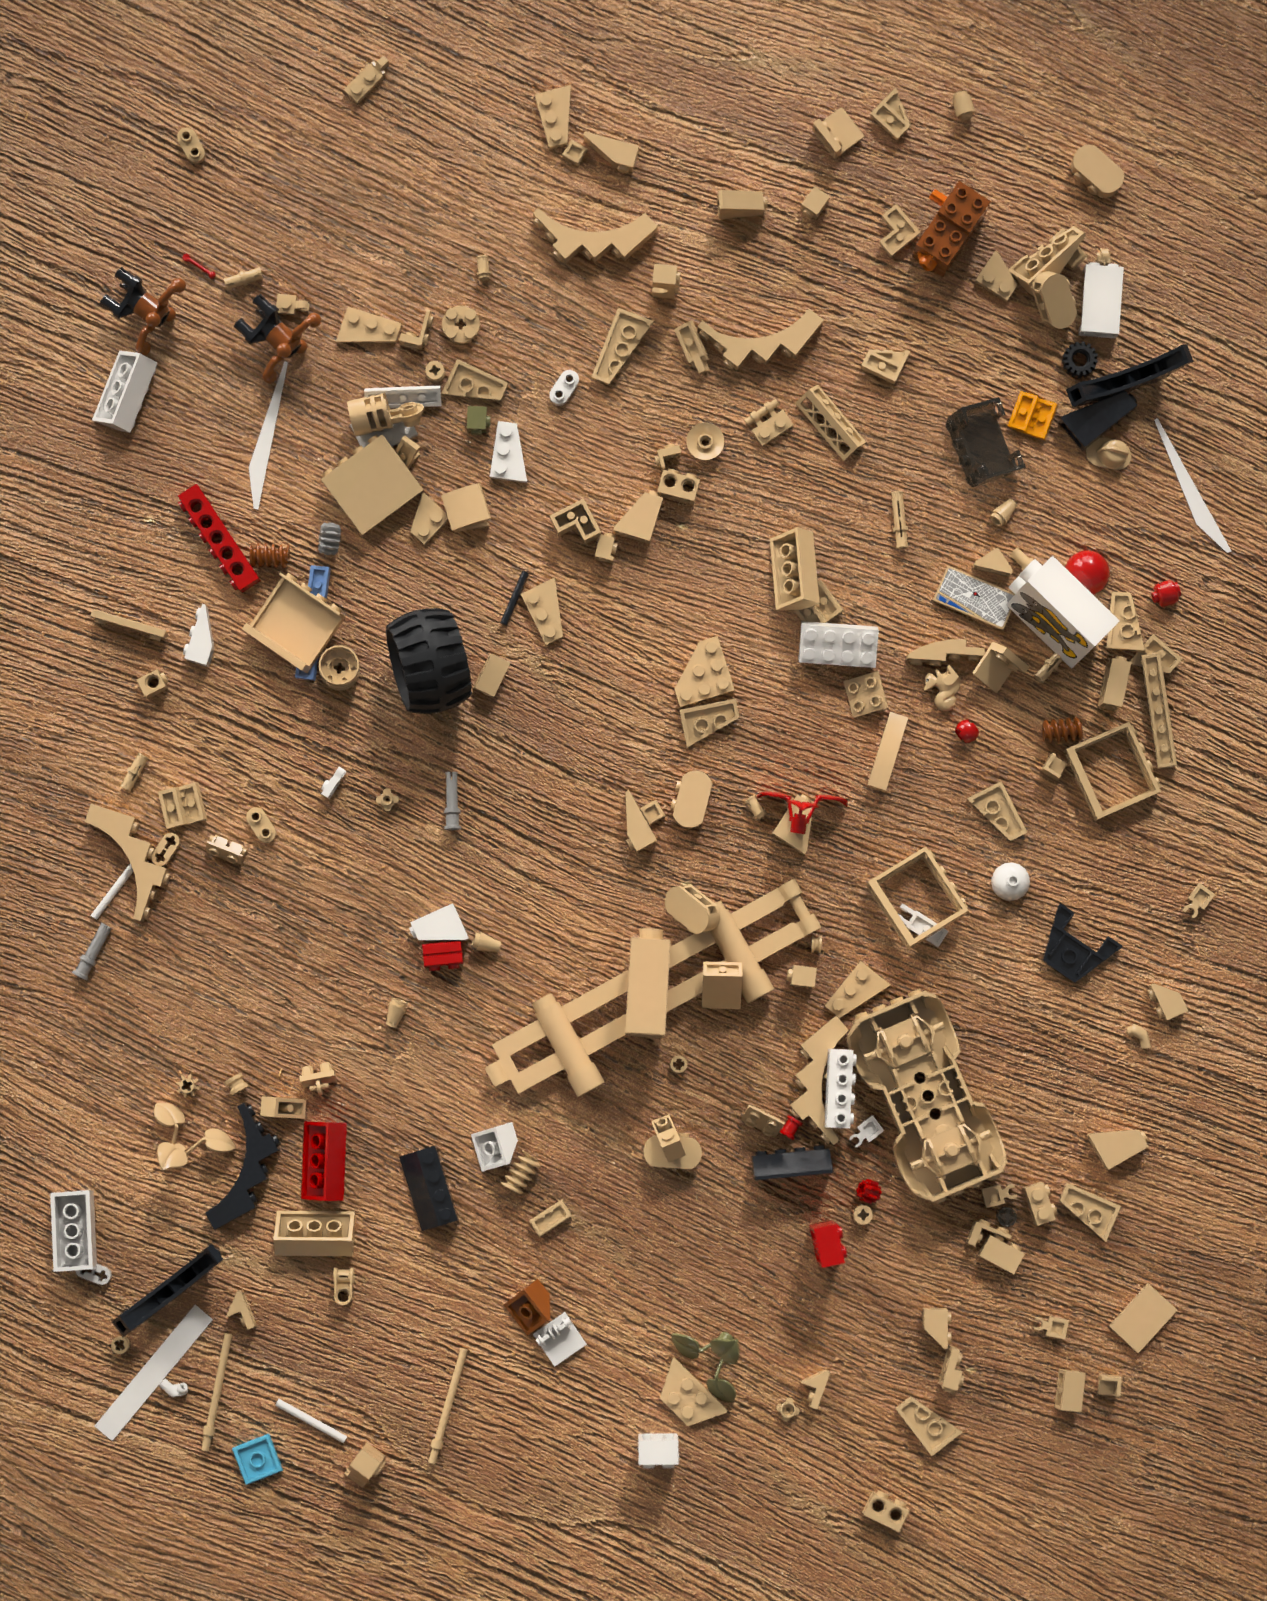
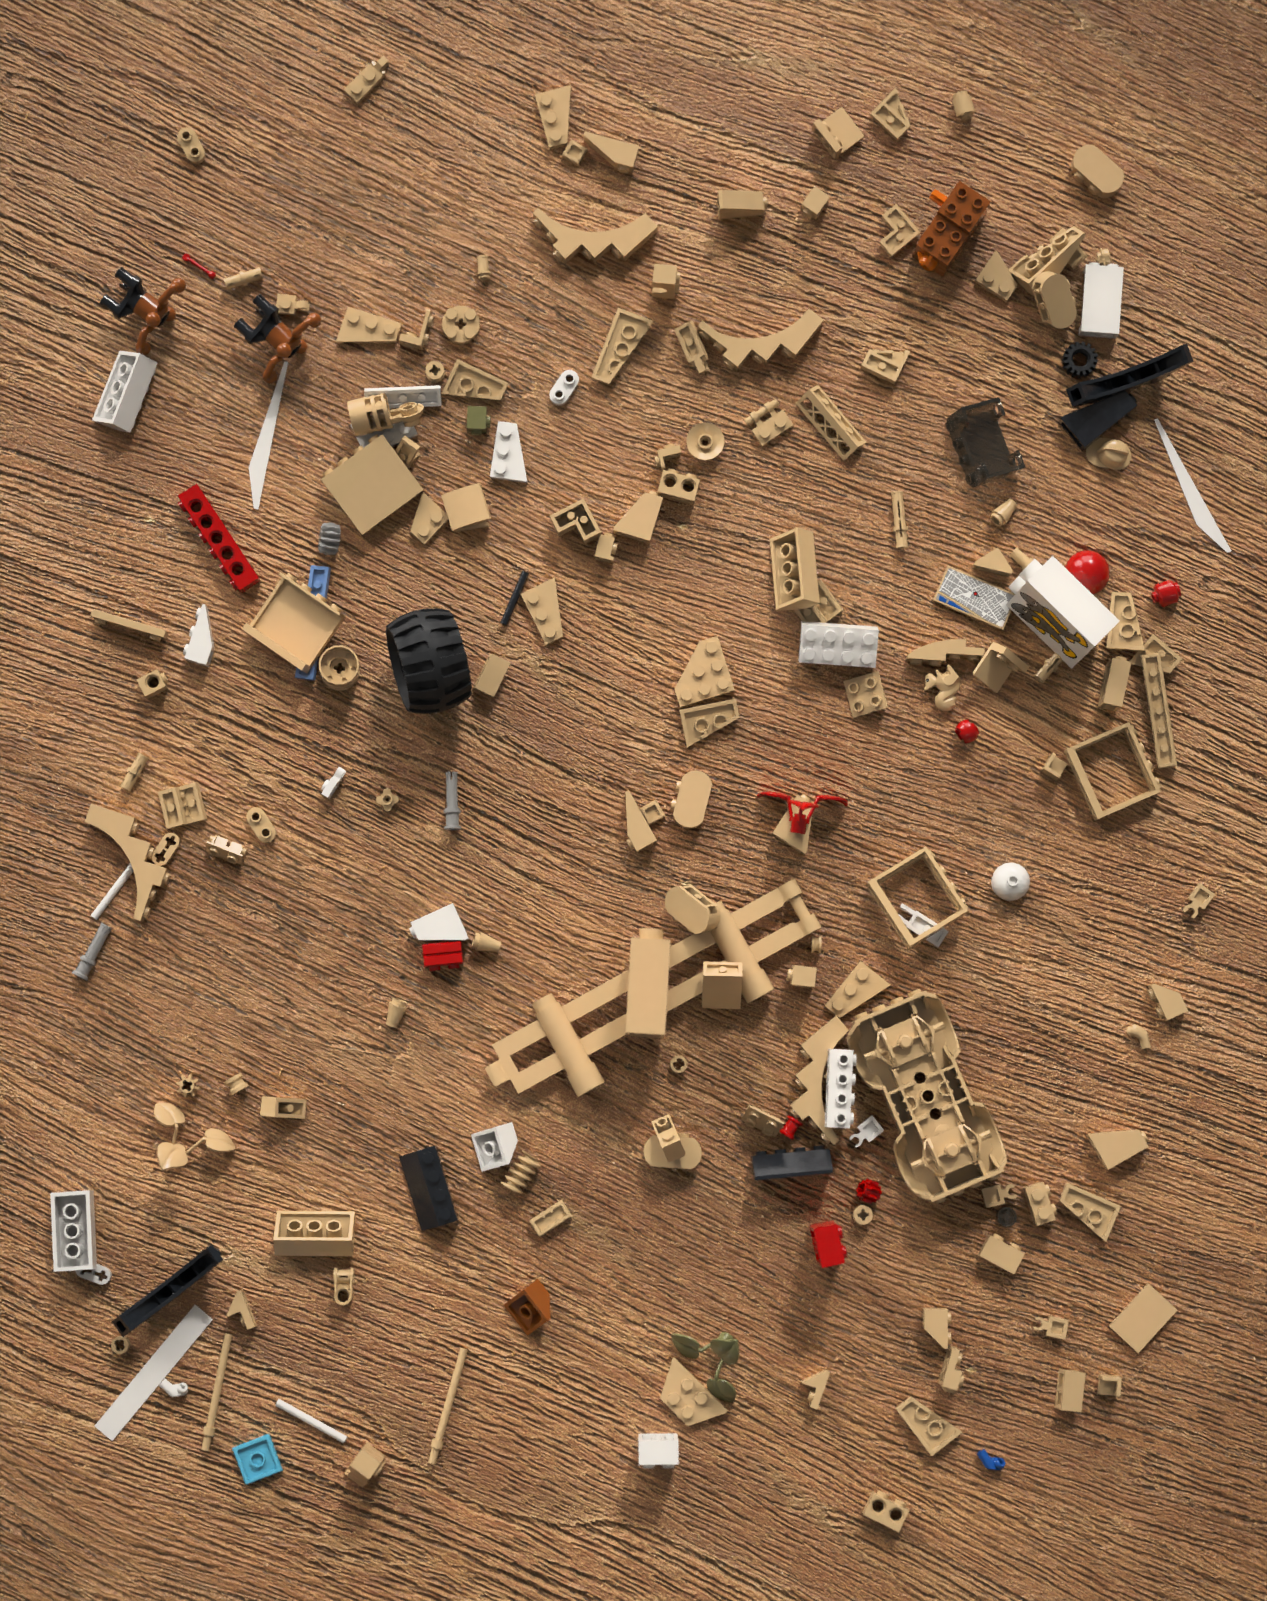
(258, 1147): black arch -> none
(269, 555): dark orange piece -> none
(320, 1080): tan hips -> none
(323, 1161): red slope -> none
(559, 1339): white hinge -> none
(755, 807): tan pin -> none
(789, 1403): tan plate -> none
(887, 752): tan slope -> none
(975, 1234): tan bracket -> none
(990, 1463): none -> blue arm
(999, 810): tan wing -> none
(1032, 415): light orange slope -> none
(1061, 729): dark orange piece -> none
(1070, 955): black wing -> none

